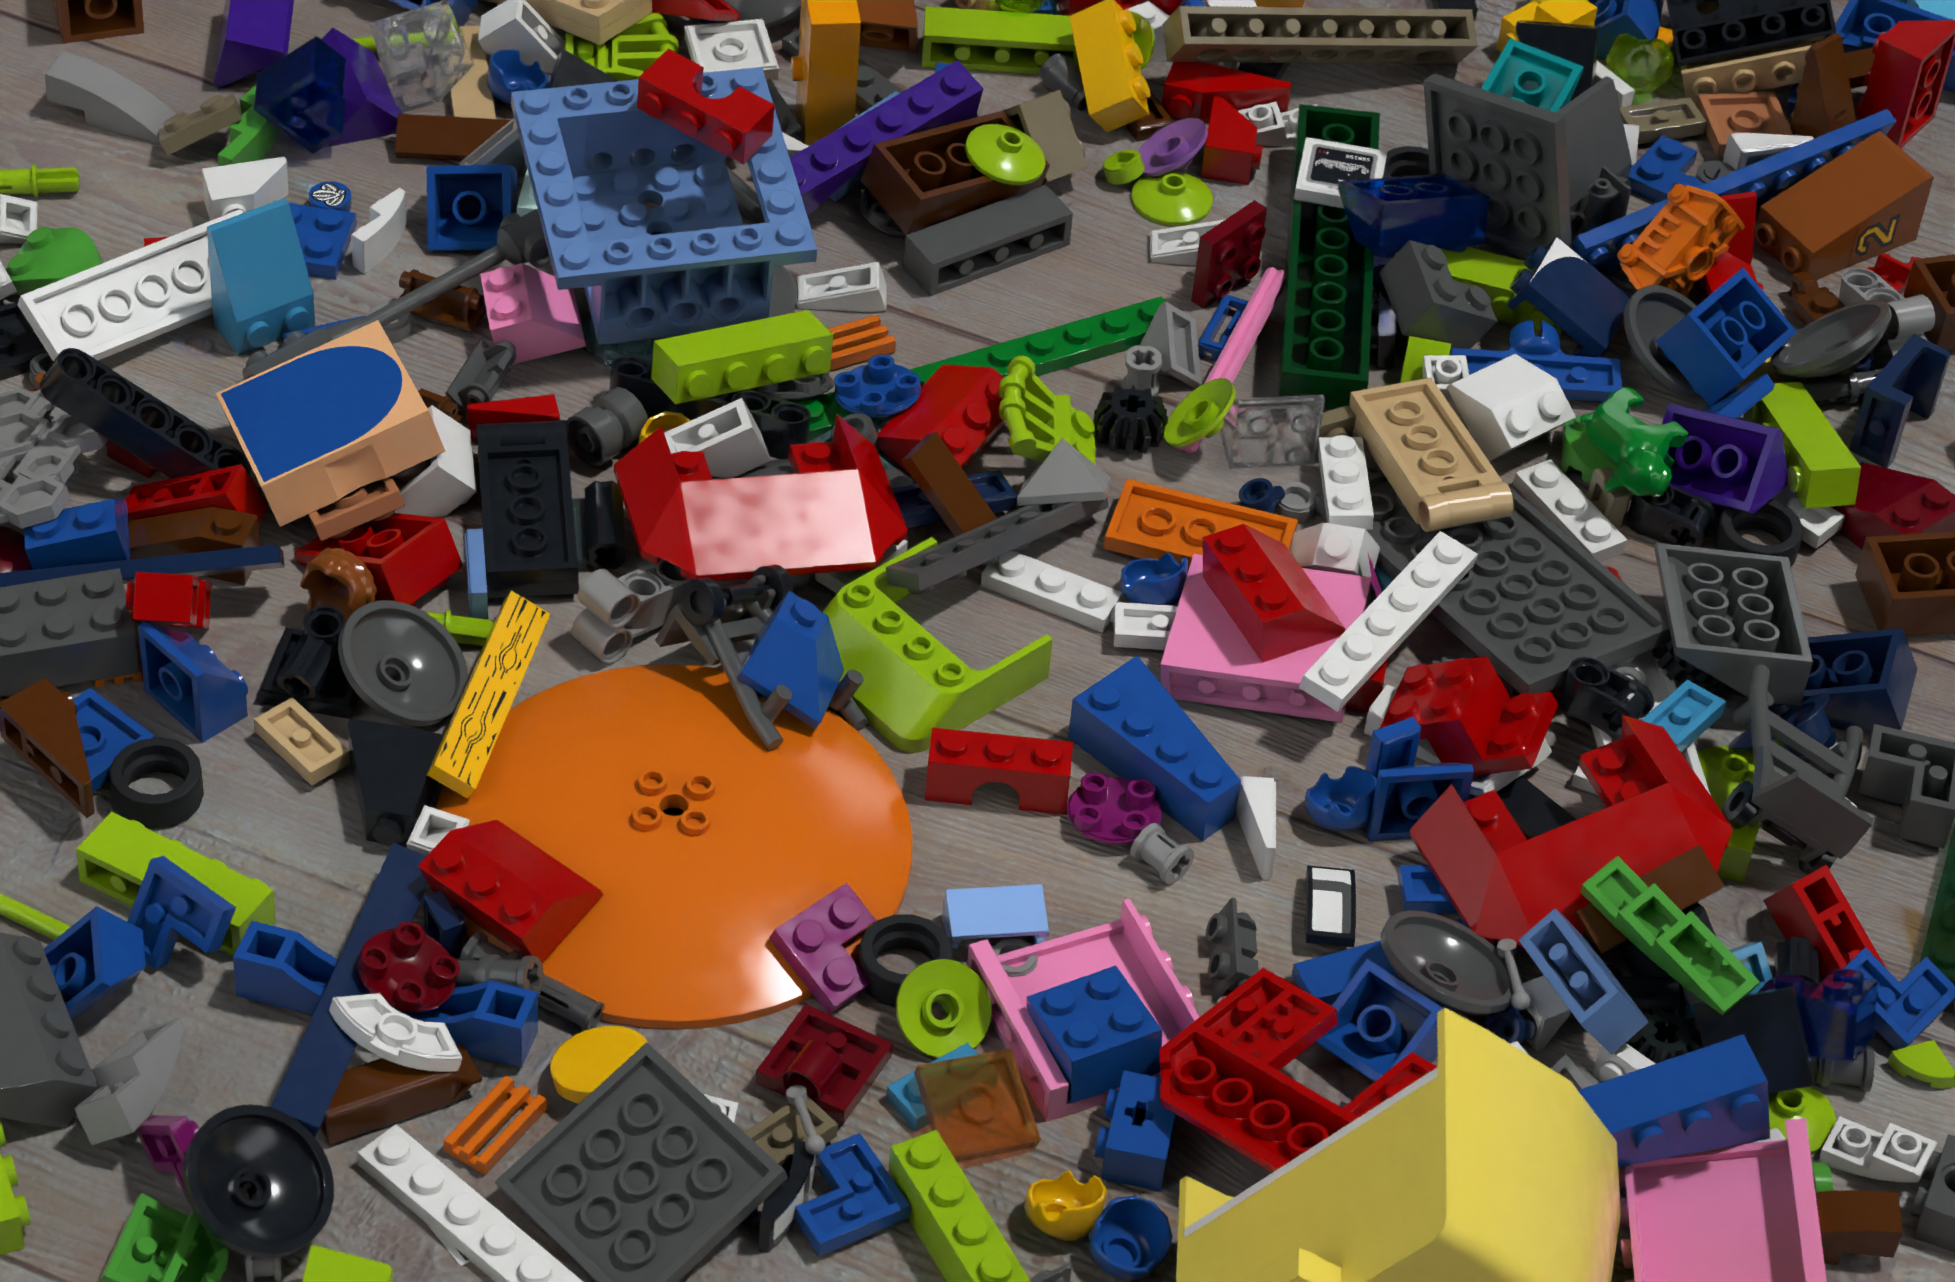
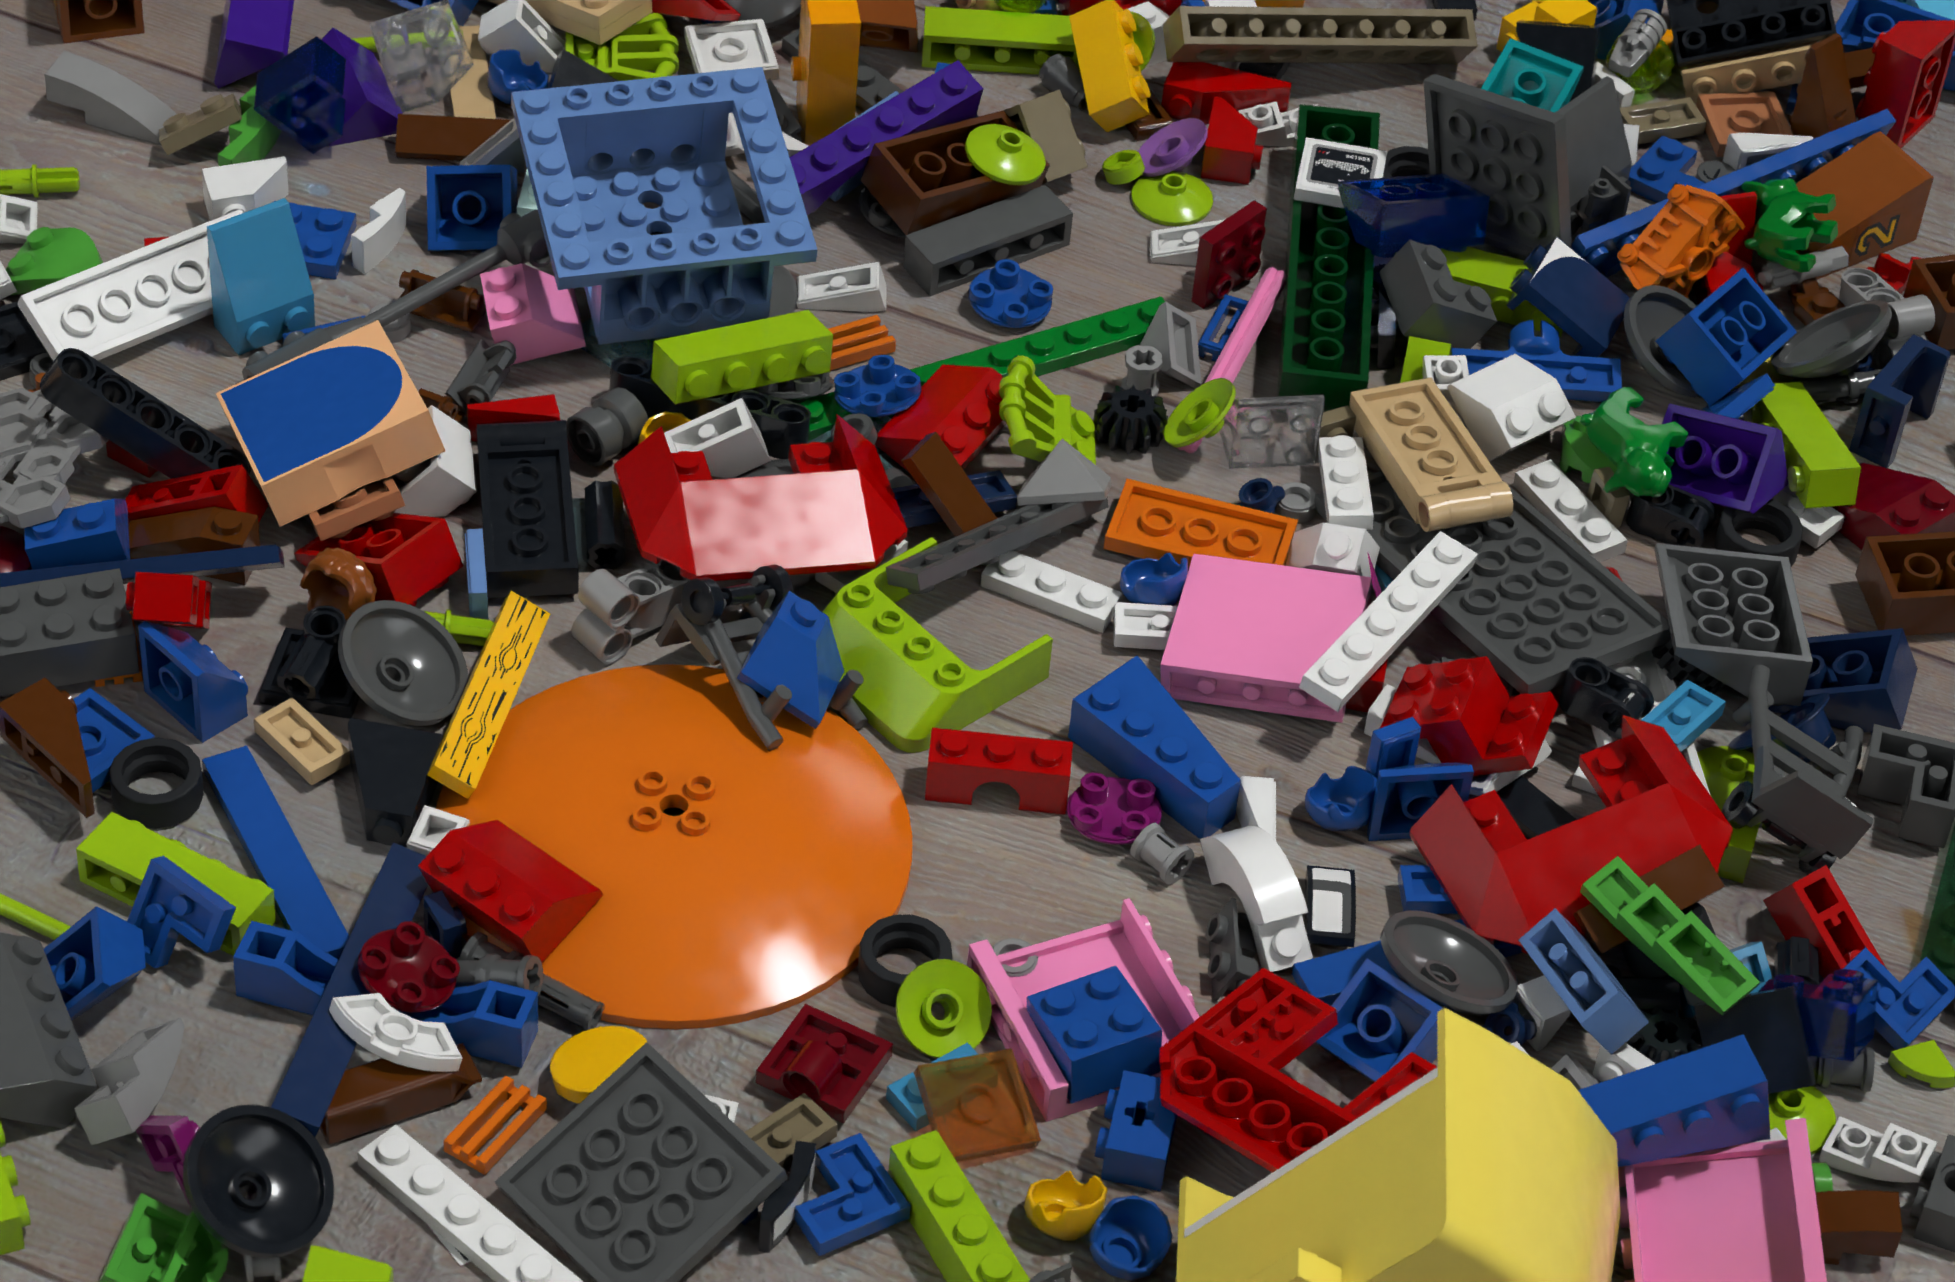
(274, 849): none -> blue tile
(330, 196): tile -> none
(729, 124): red arch -> none
(798, 1096): light grey hinge -> none
(815, 945): magenta plate -> none
(995, 913): light blue hinge -> none
(1010, 295): none -> blue dish
(1266, 592): red slope -> none
(1268, 889): none -> white arch
(1508, 949): light grey hinge -> none
(1637, 42): none -> light grey hinge
(1787, 223): none -> green animal
(1826, 262): none -> light grey piece

